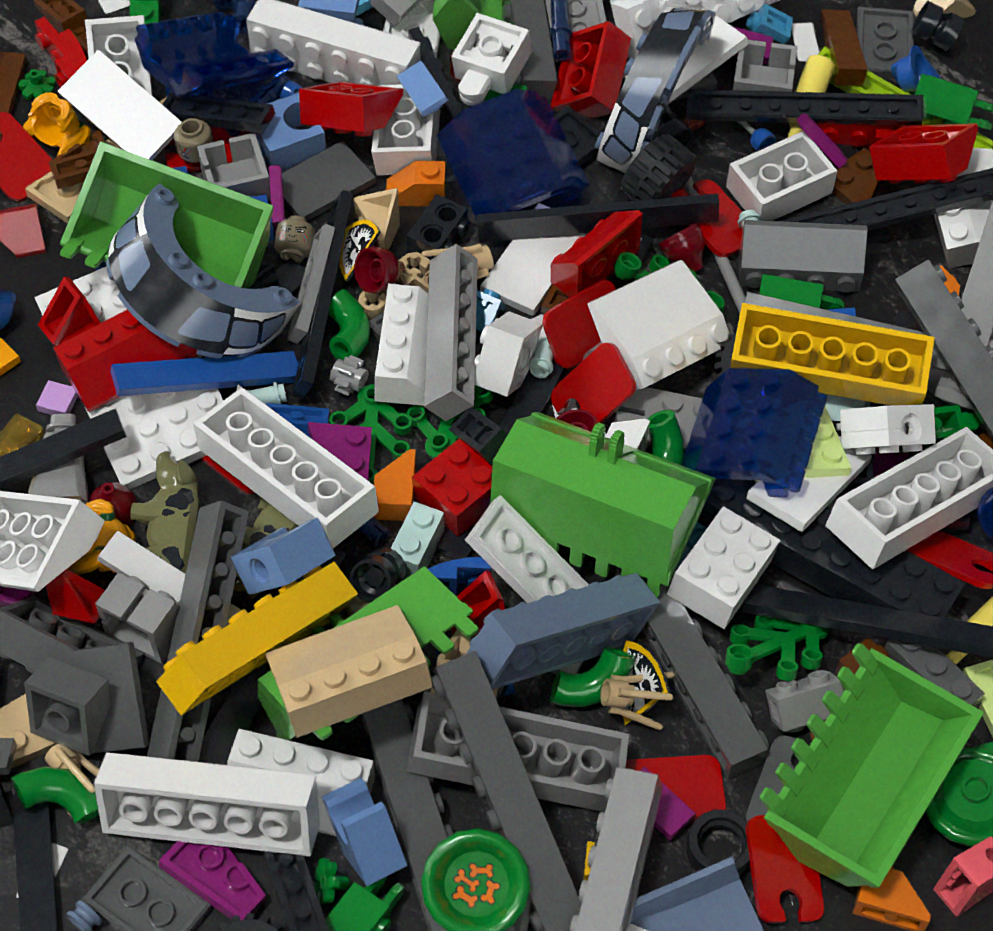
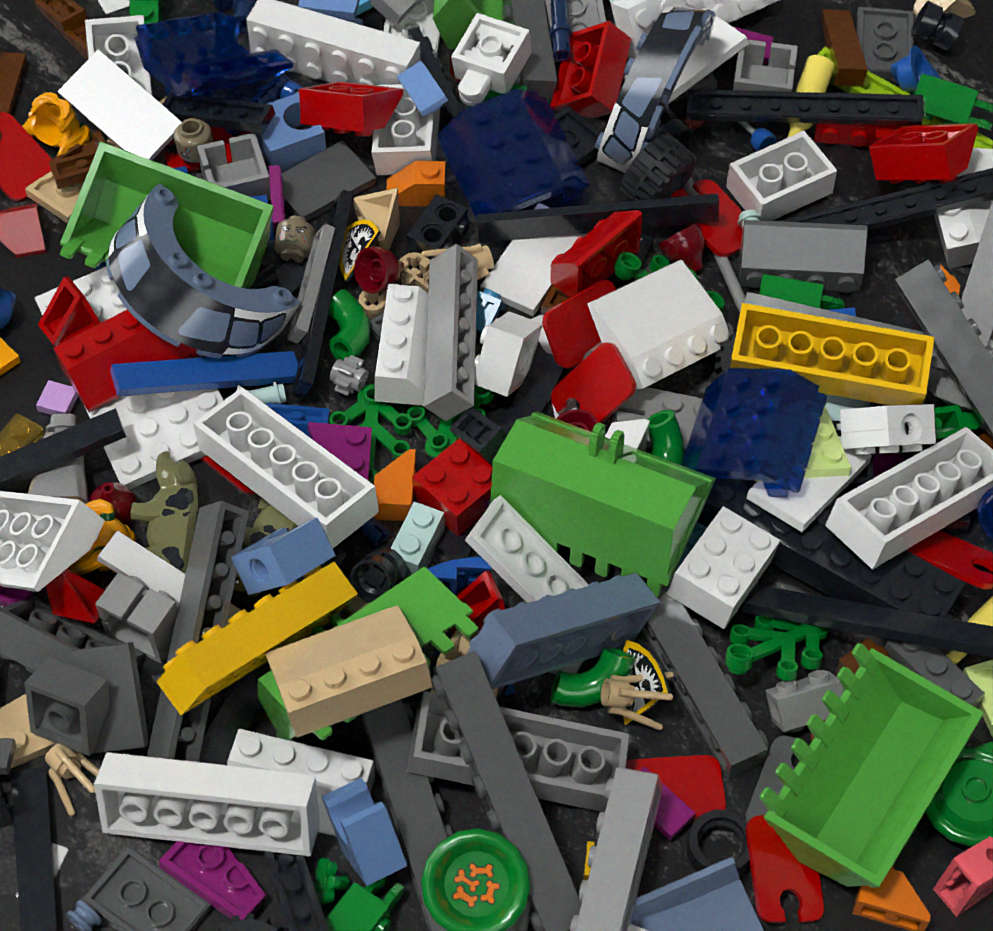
(36, 83): green plant -> none
(56, 786): green cylinder -> none
(63, 50): red slope -> none
(541, 363): light aqua pin -> none
(770, 23): dark azure bracket -> none
(805, 39): white sticker -> none
(821, 140): magenta tile -> none
(856, 179): reddish brown wing -> none

